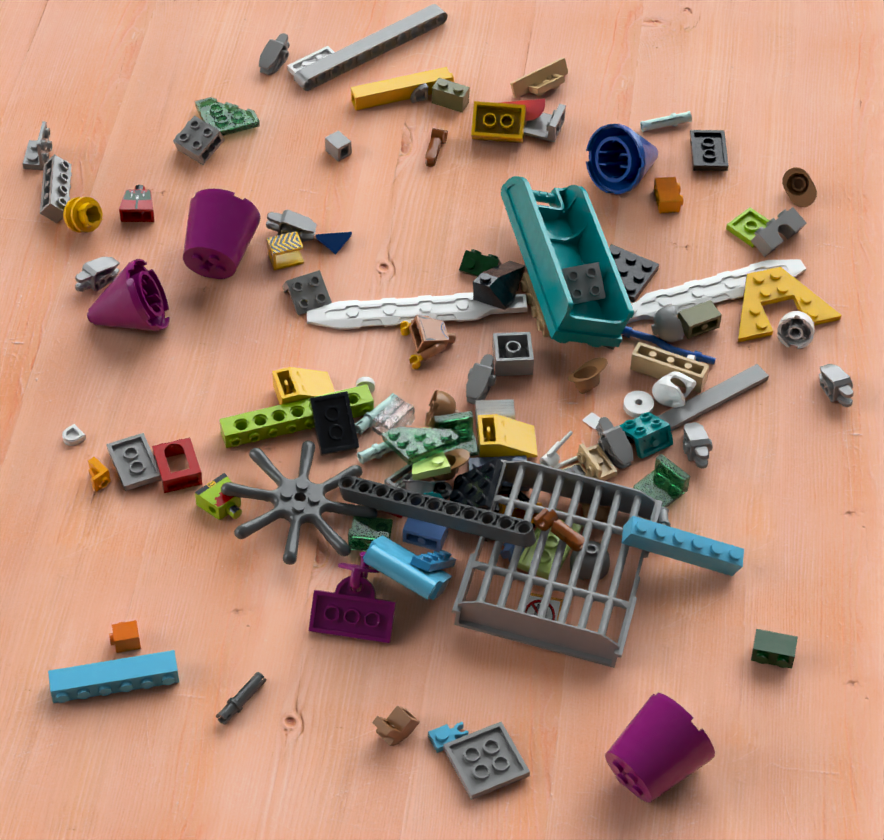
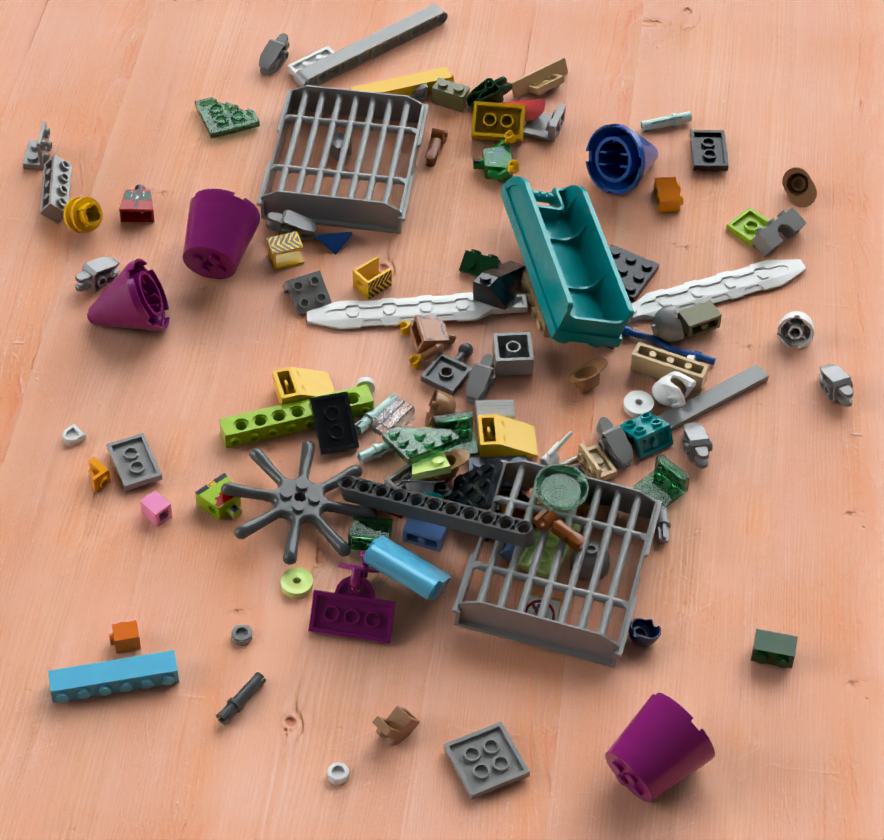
(156, 508): none -> bright pink brick
(179, 479): red panel -> none
(198, 140): light grey brick -> none
(241, 635): none -> light grey tile
(296, 575): none -> yellowish green piece
(331, 209): none -> light grey bar
(338, 773): none -> white tile
(375, 285): none -> yellow piece
(433, 561): dark azure plate -> none
(443, 364): none -> dark grey plate
(444, 735): medium azure plate -> none
(489, 91): none -> dark green hinge
(497, 160): none -> green torso
(561, 486): none -> clear green piece
(584, 283): light grey bracket -> none
(592, 420): white sticker -> none
(643, 632): none -> dark blue hair
(682, 546): medium azure brick -> none
(773, 287): yellow wing -> none

